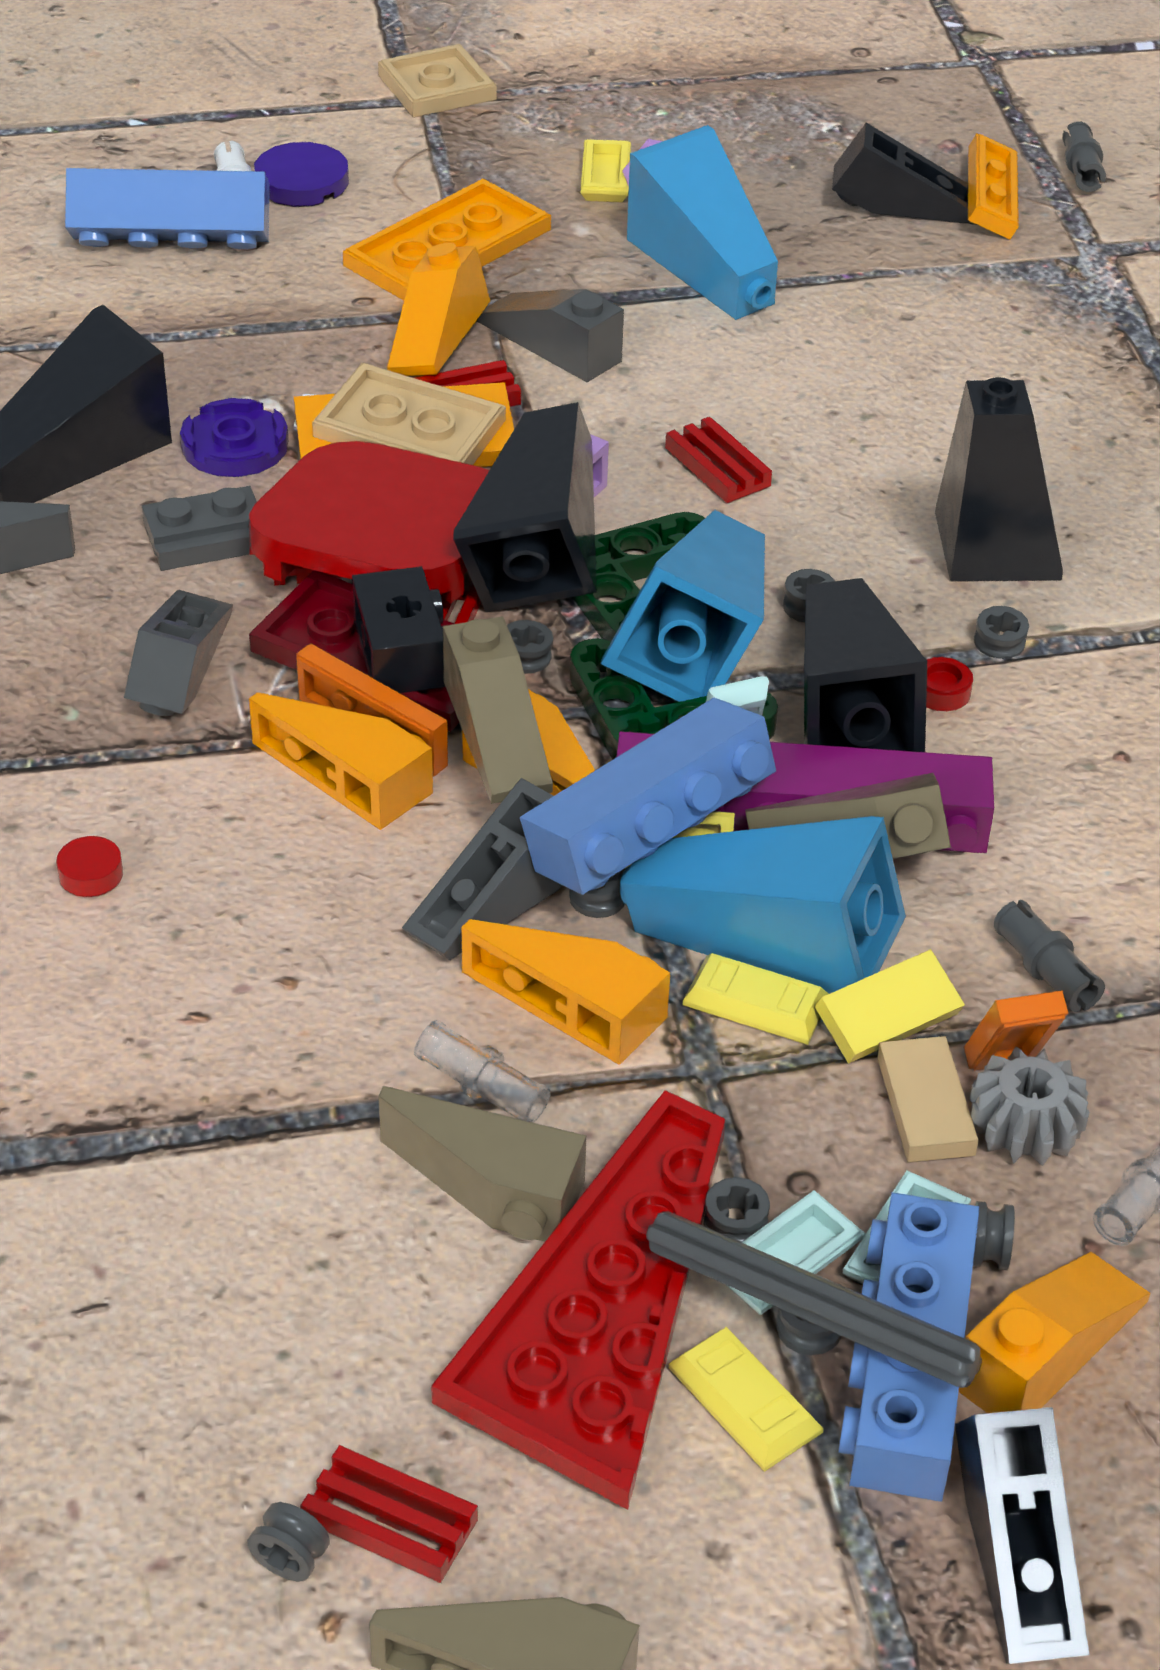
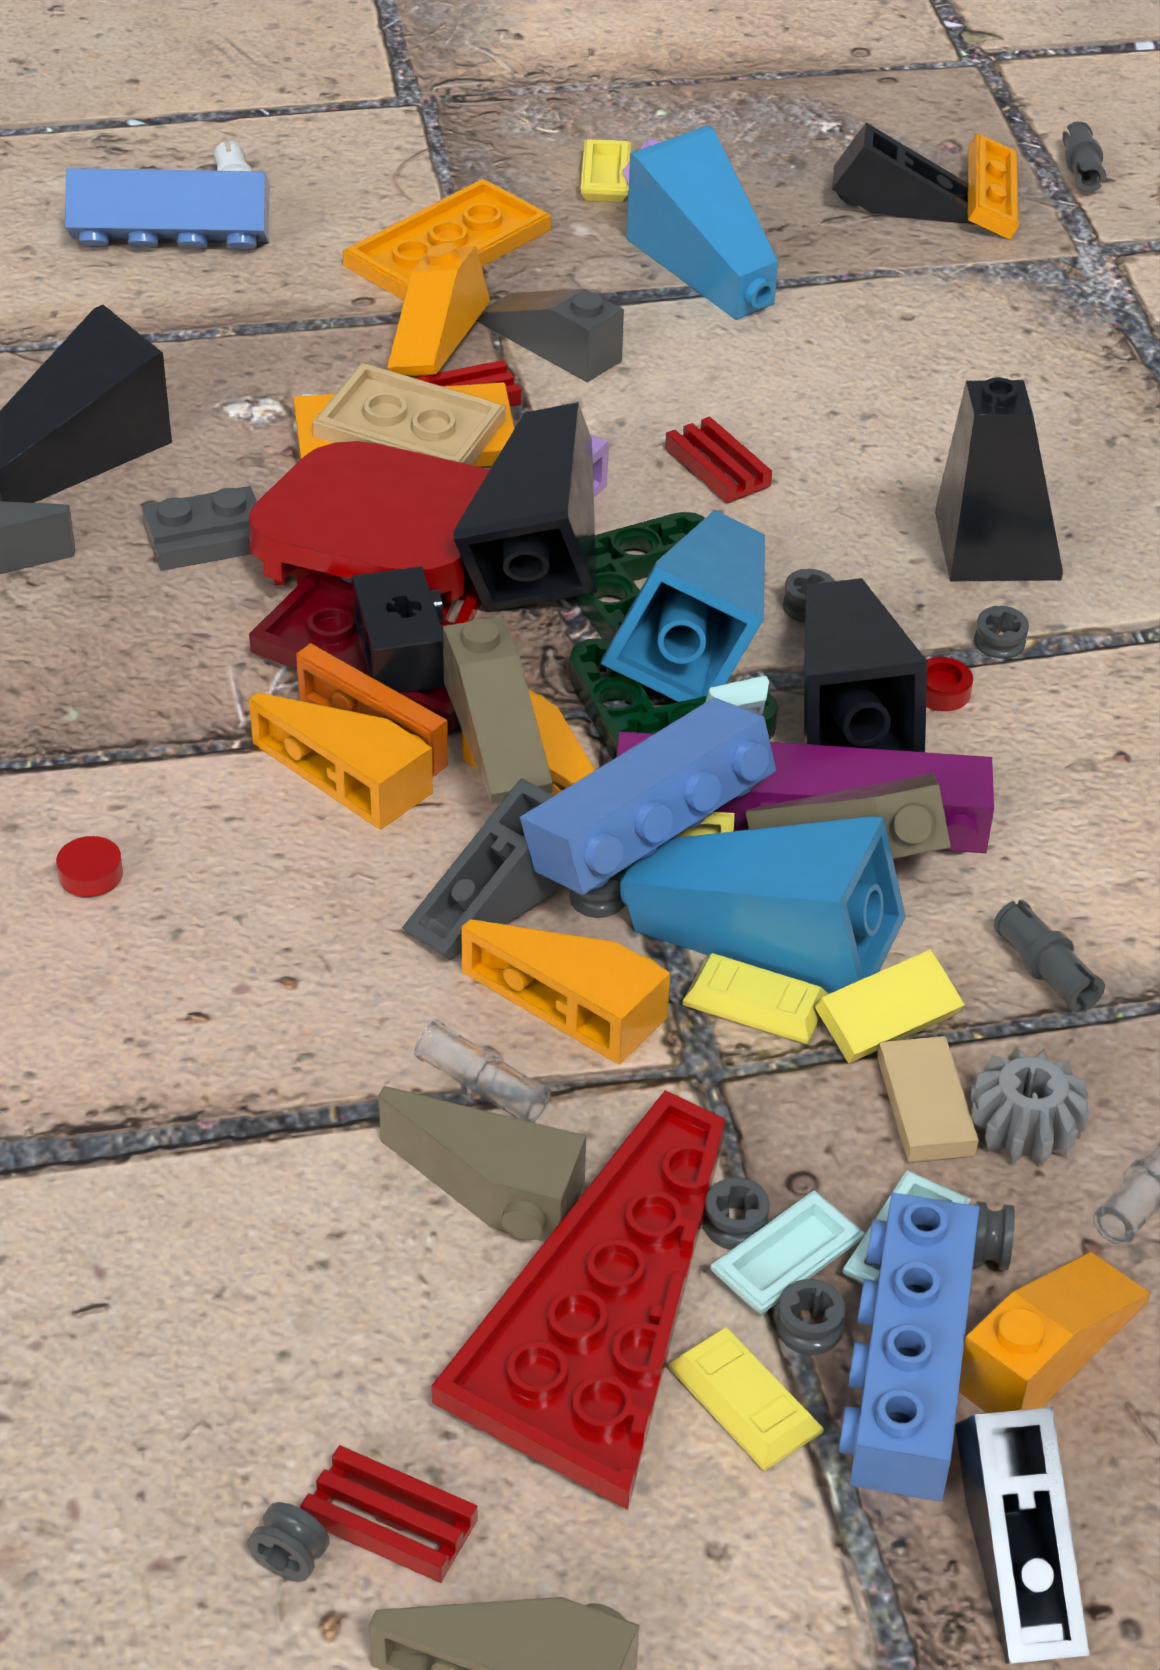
(175, 652): dark grey slope -> none
(234, 438): dark purple tile -> none
(303, 172): dark purple tile -> none
(437, 80): tan tile -> none
(532, 643): dark grey bush -> none
(816, 1299): dark grey axle -> none
(1016, 1022): orange tile -> none

